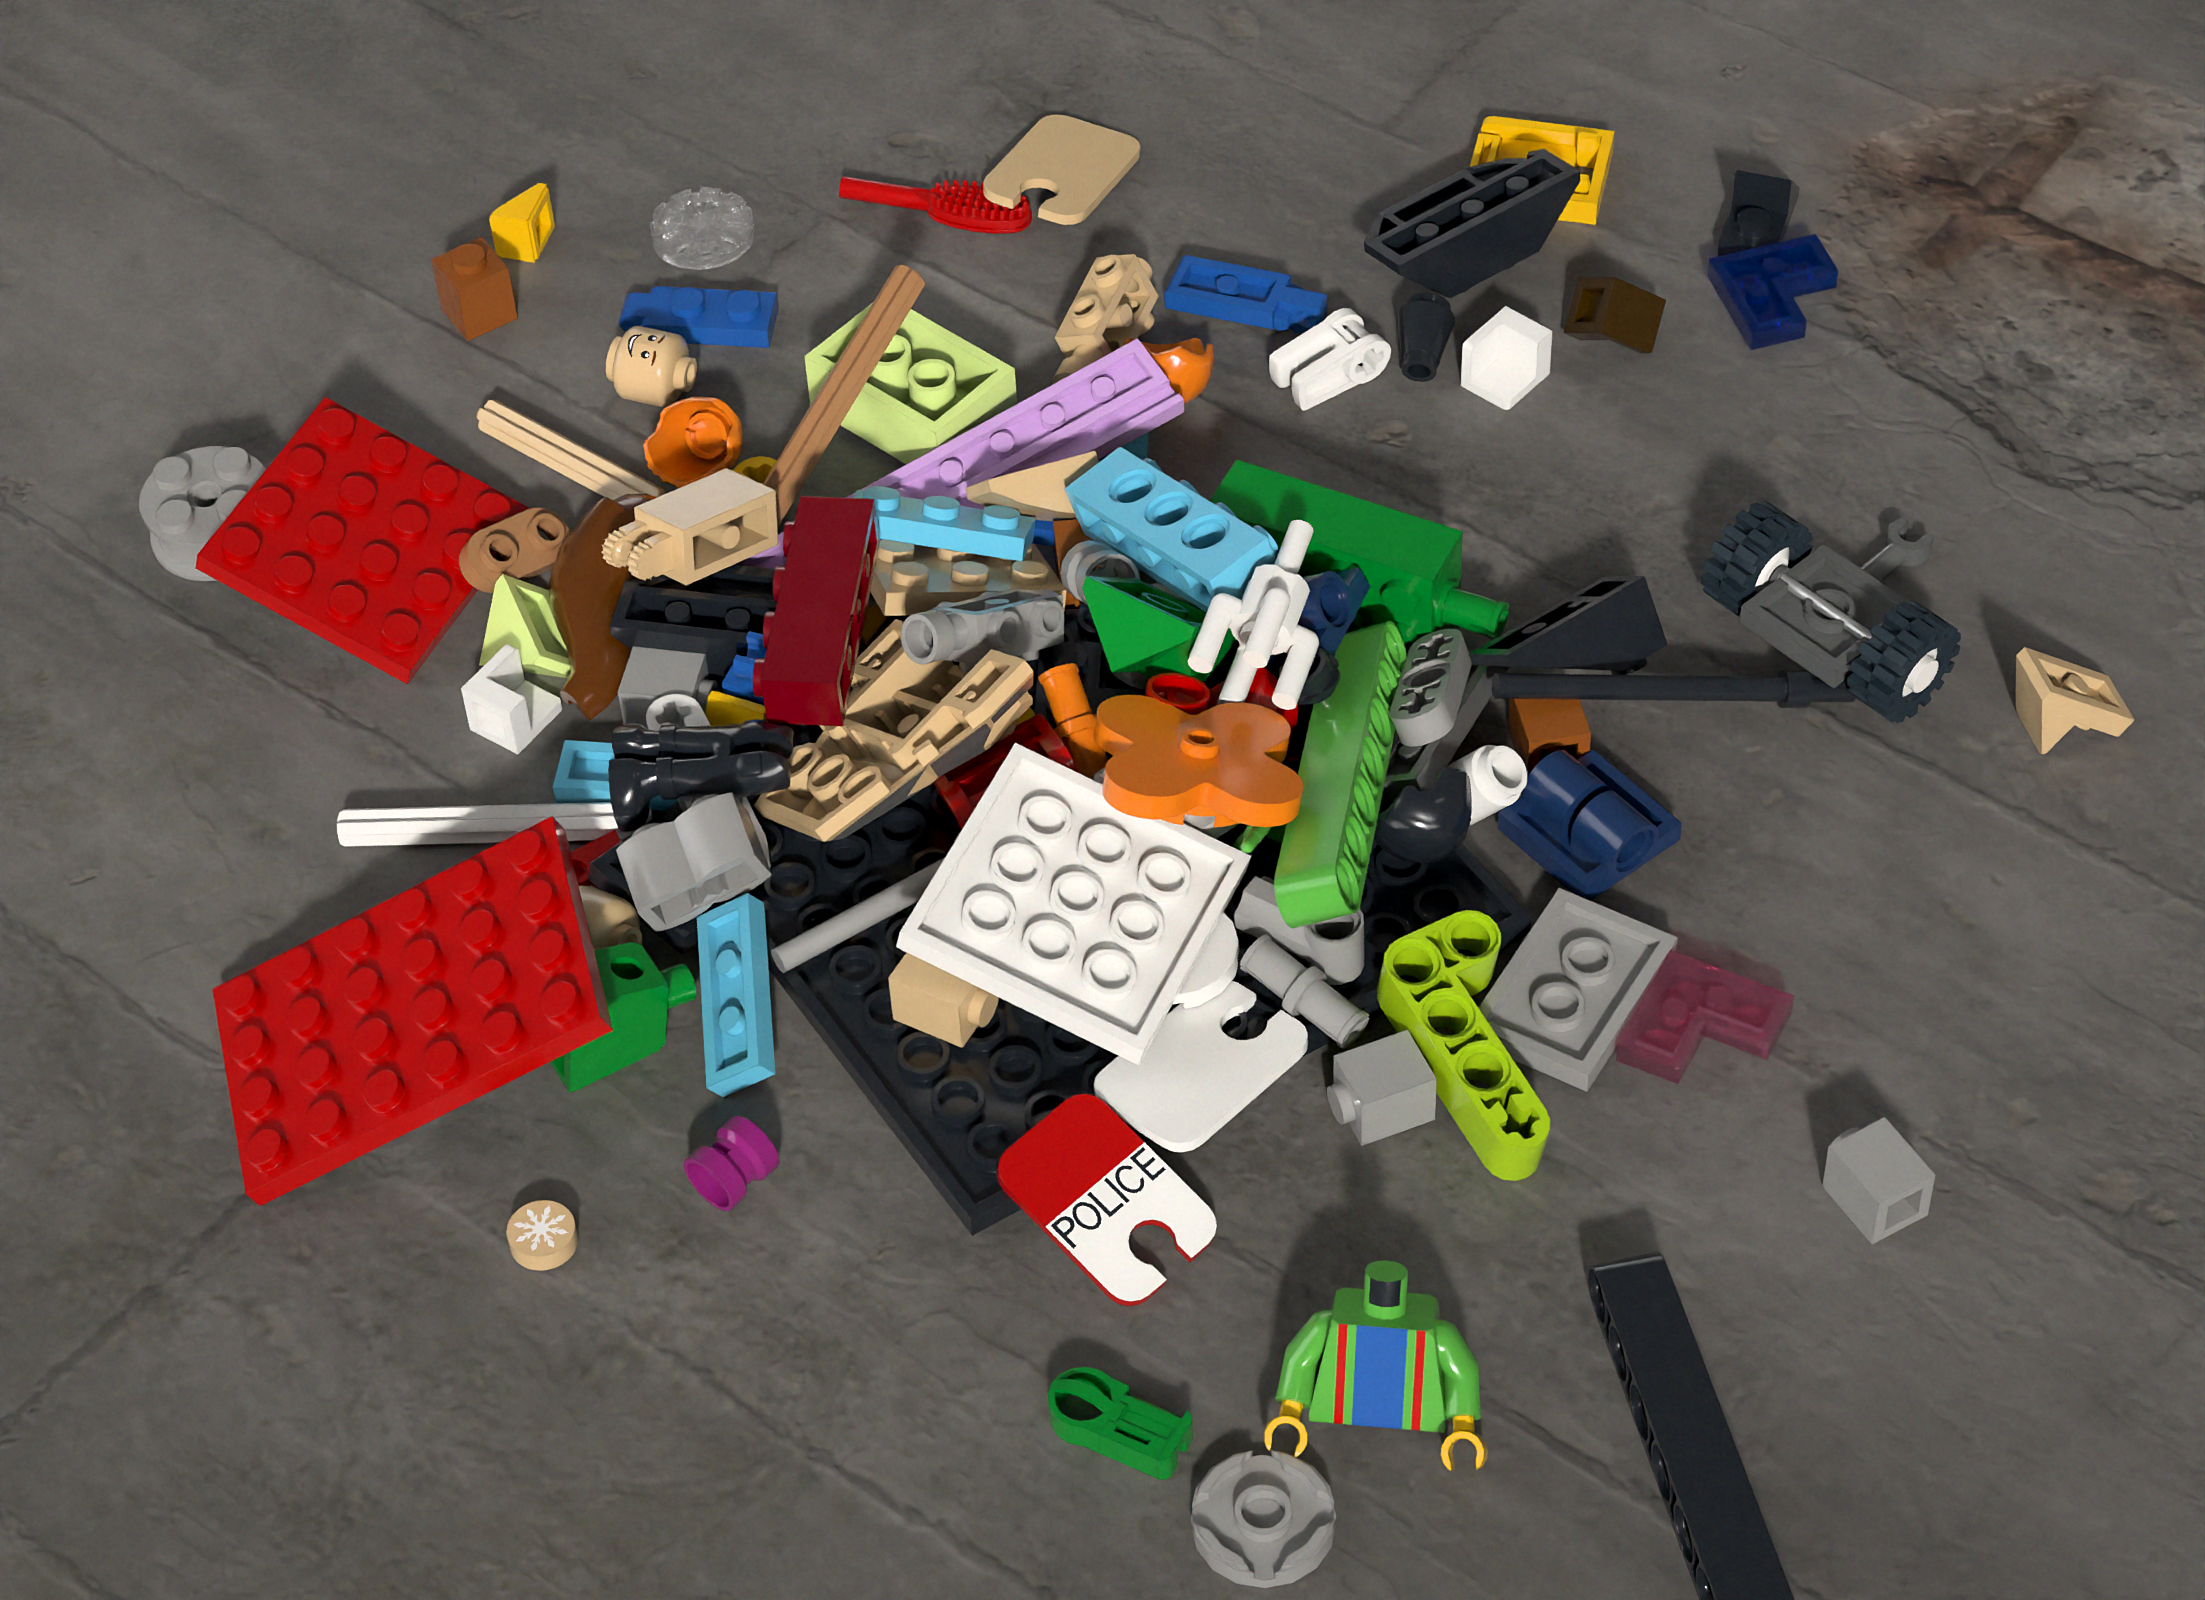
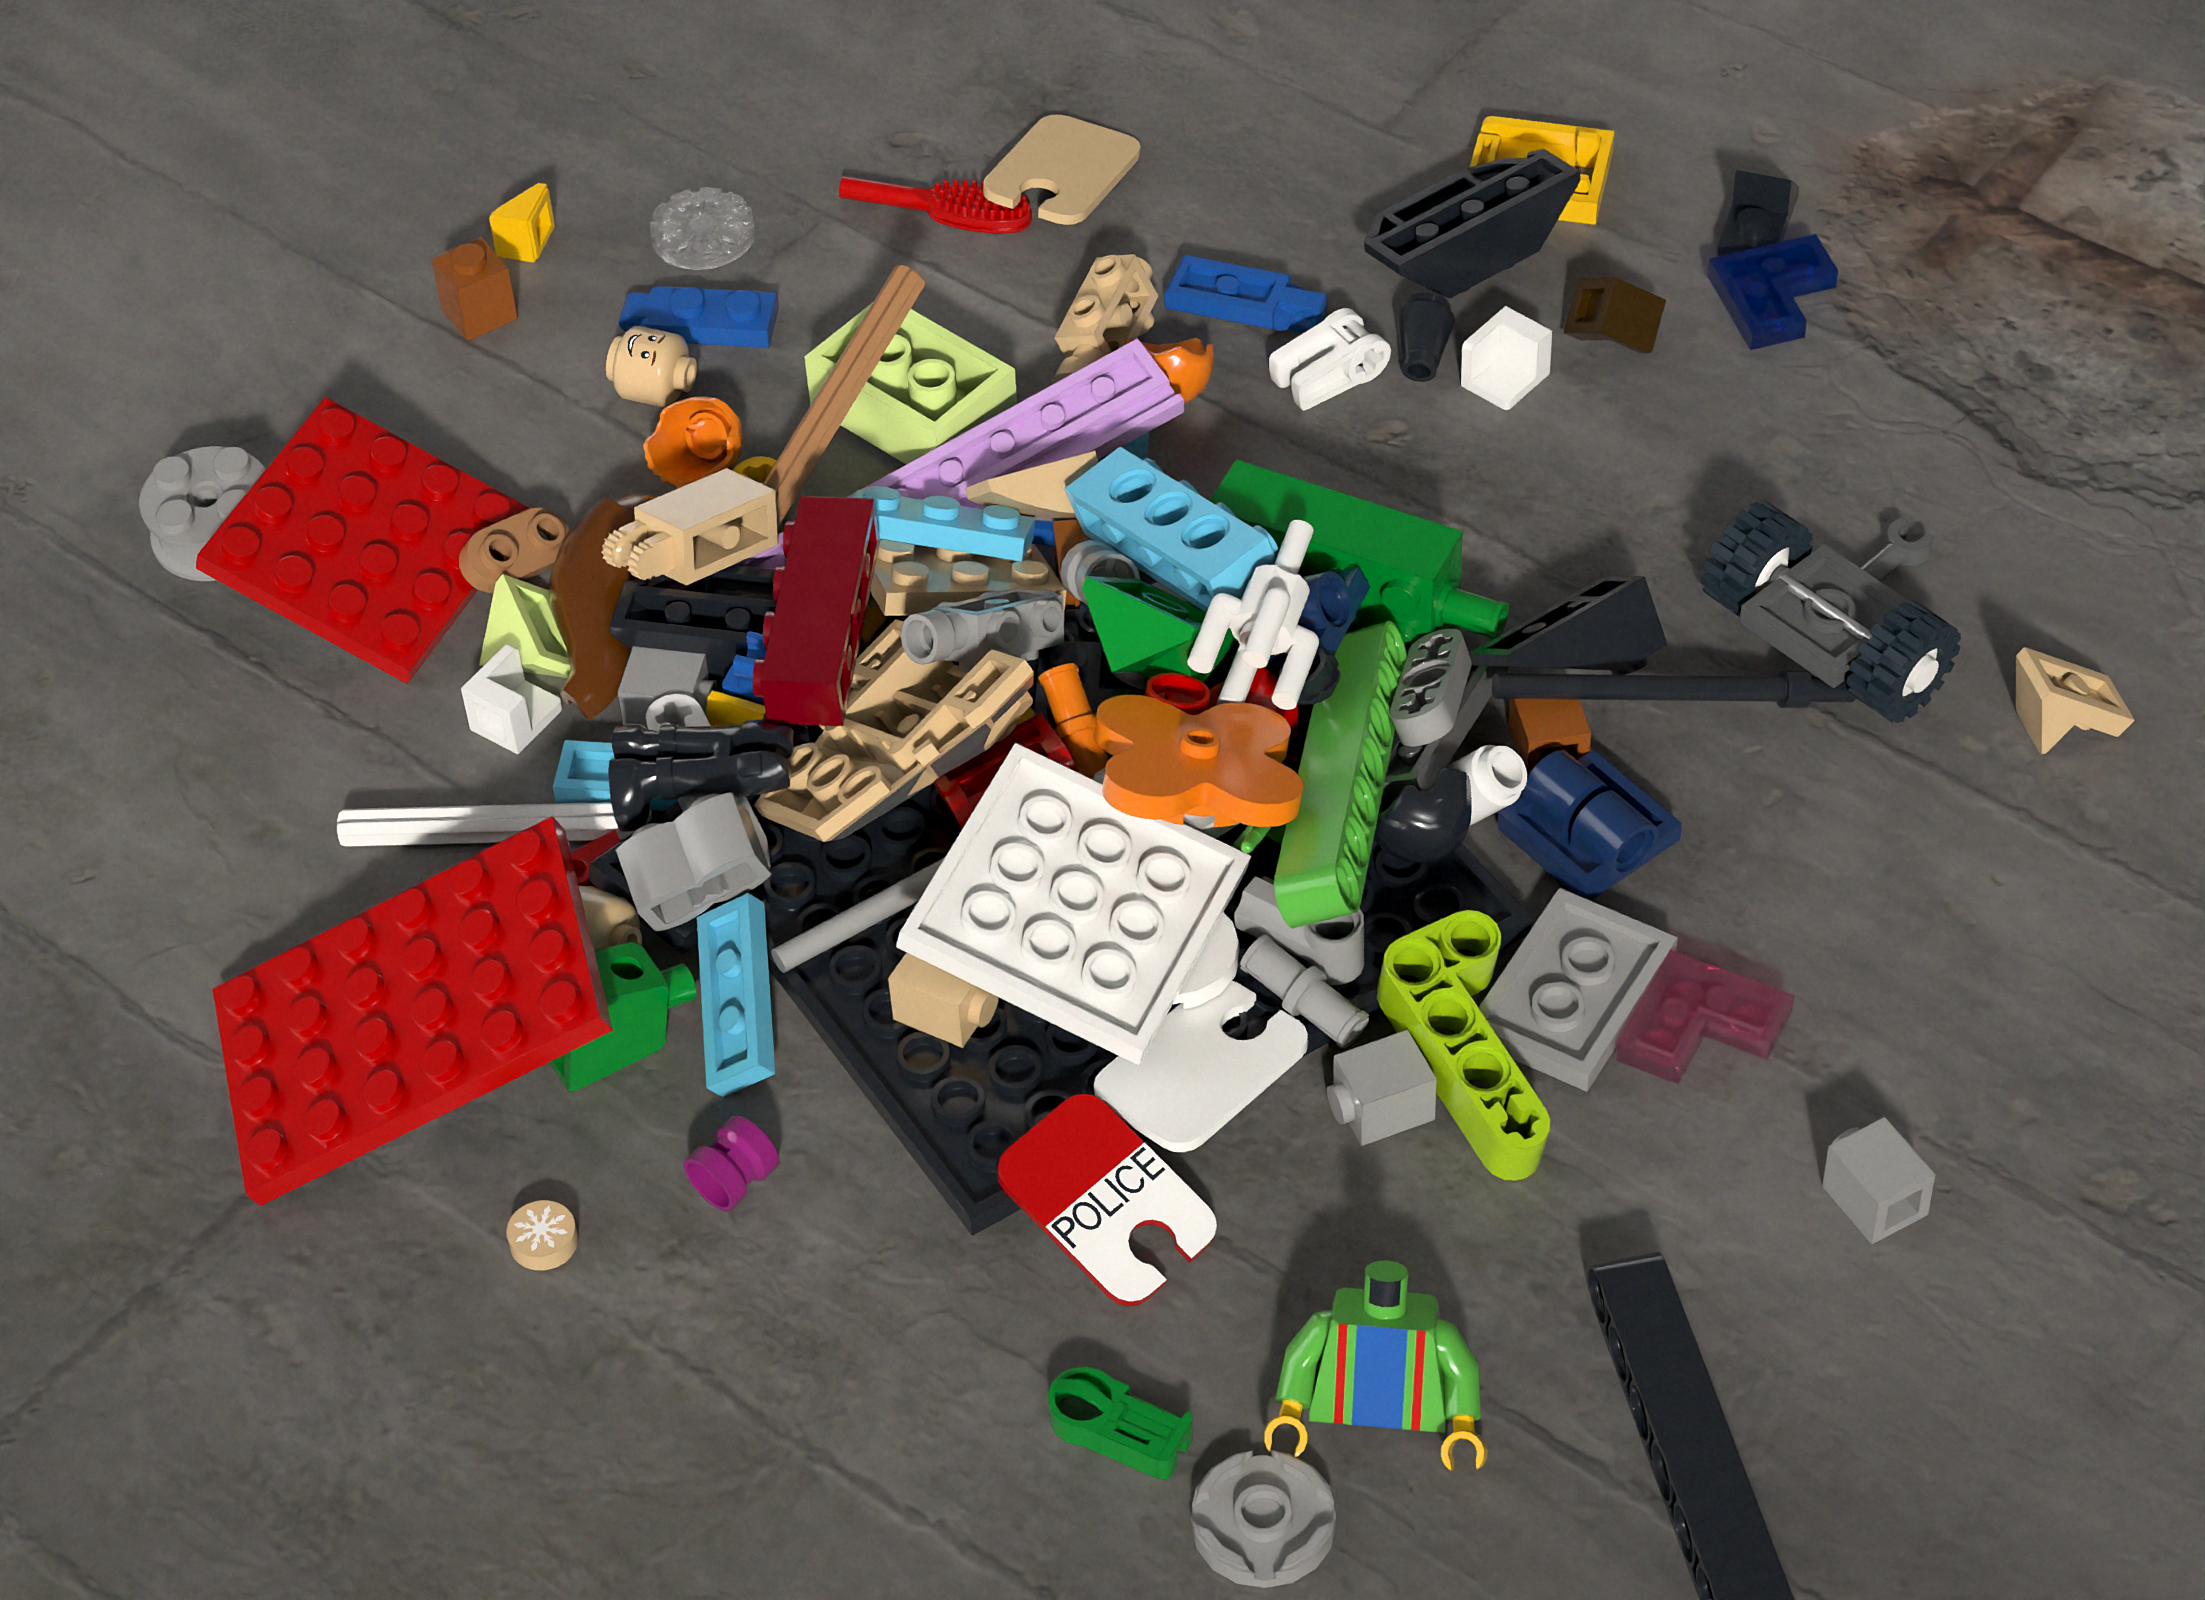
(561, 453): tan axle -> none

